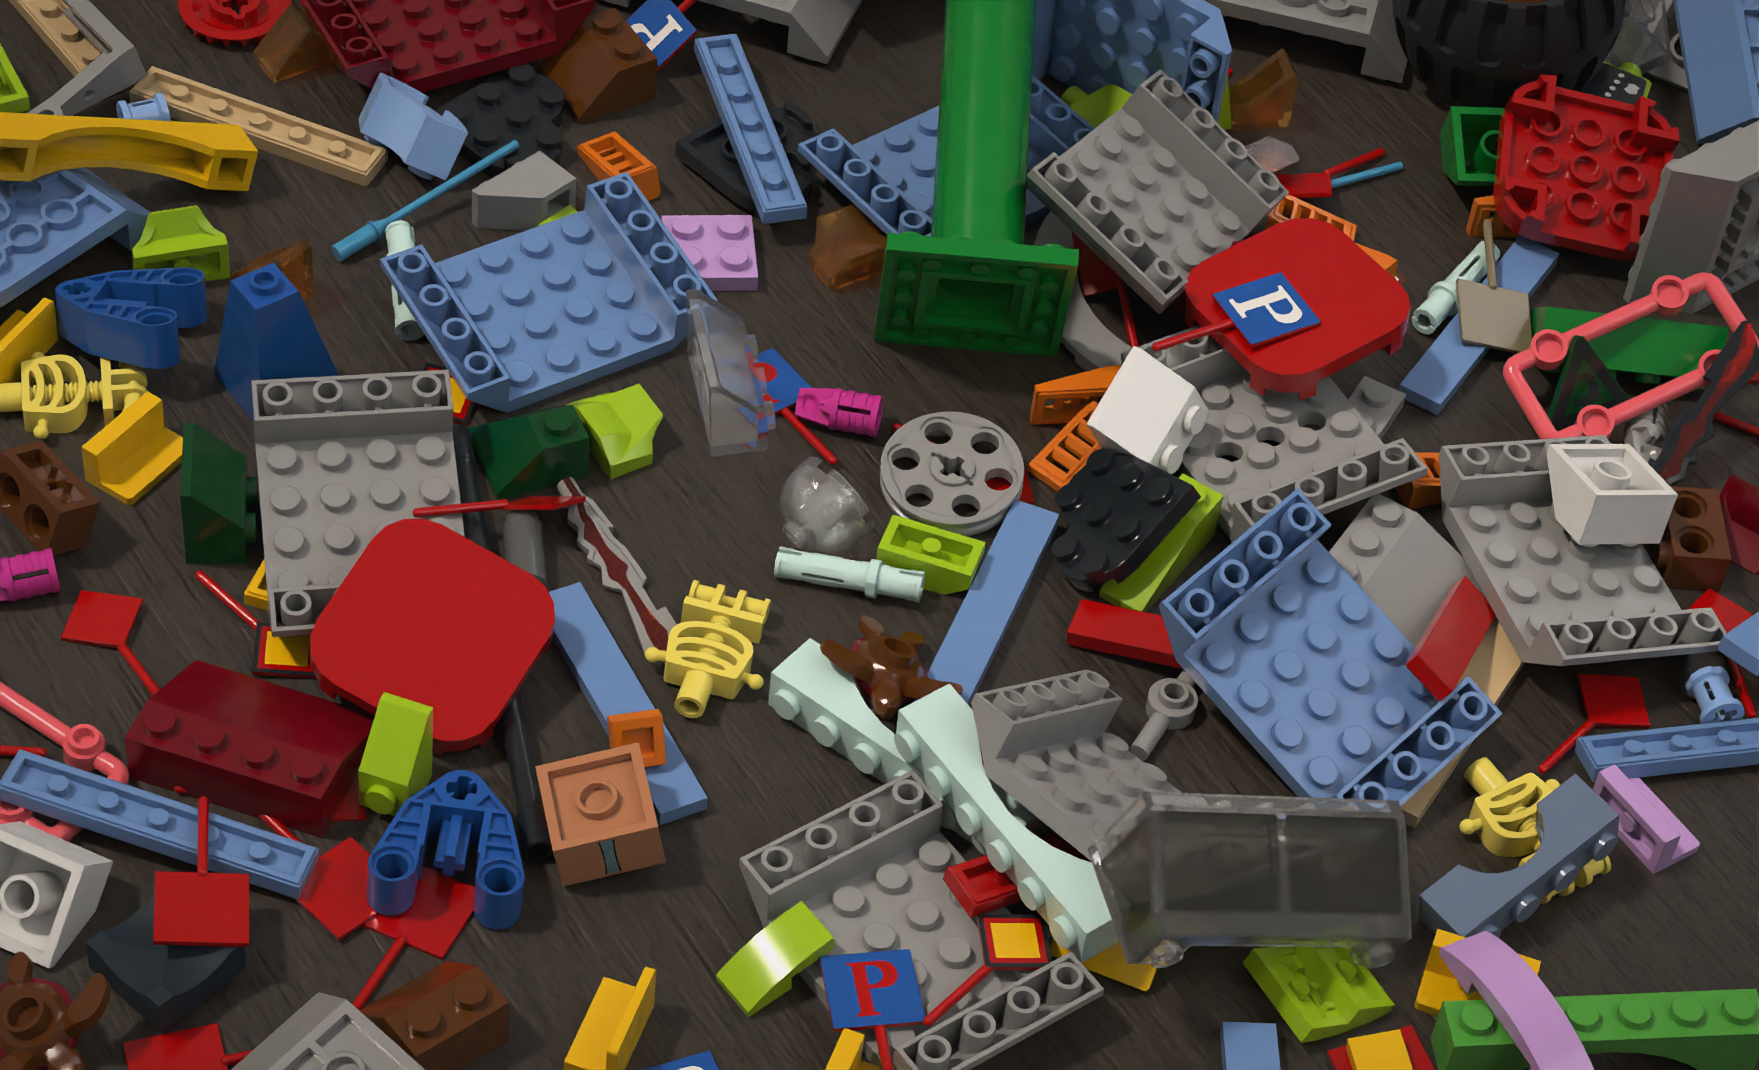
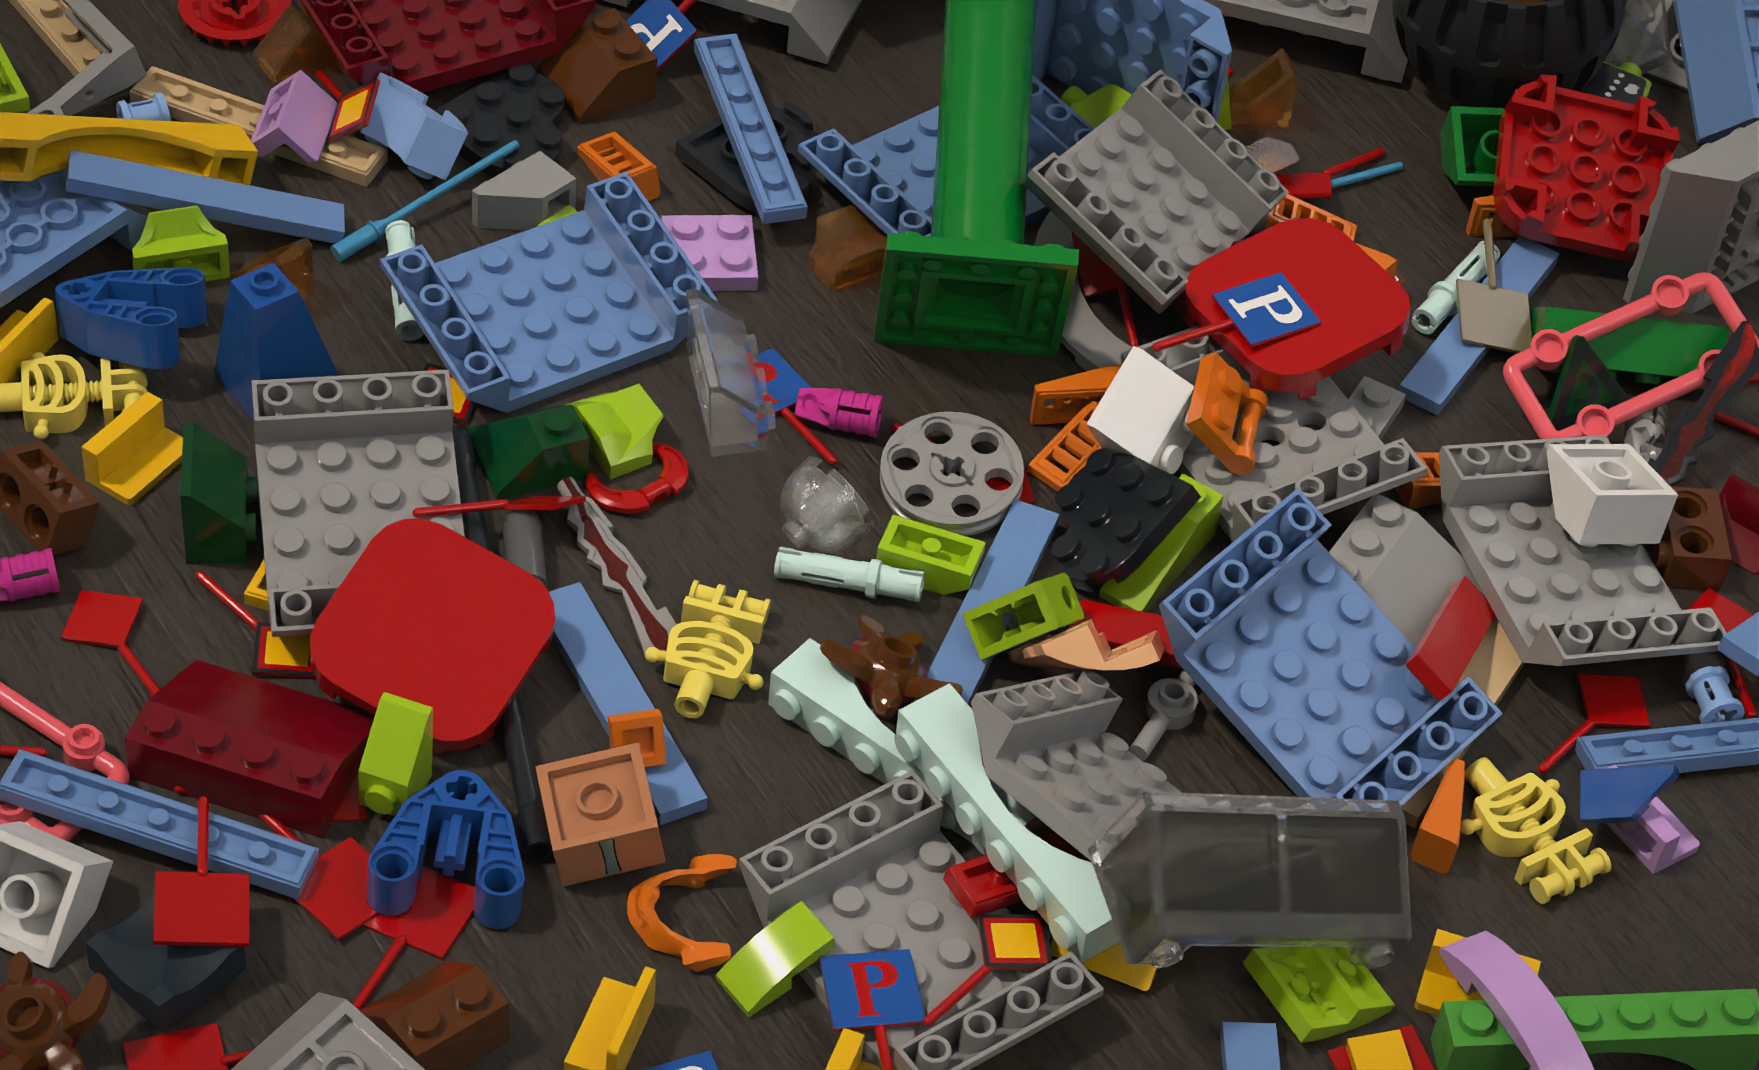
(216, 198): none -> medium blue tile
(296, 115): none -> lavender panel
(352, 108): none -> piece
(656, 934): none -> orange helmet
(670, 481): none -> red piece
(1037, 611): none -> lime torso
(1087, 650): none -> light nougat slope
(1214, 409): none -> orange plate
(1440, 828): none -> orange slope
(1572, 831): sand blue arch -> none
(1621, 793): none -> blue tile

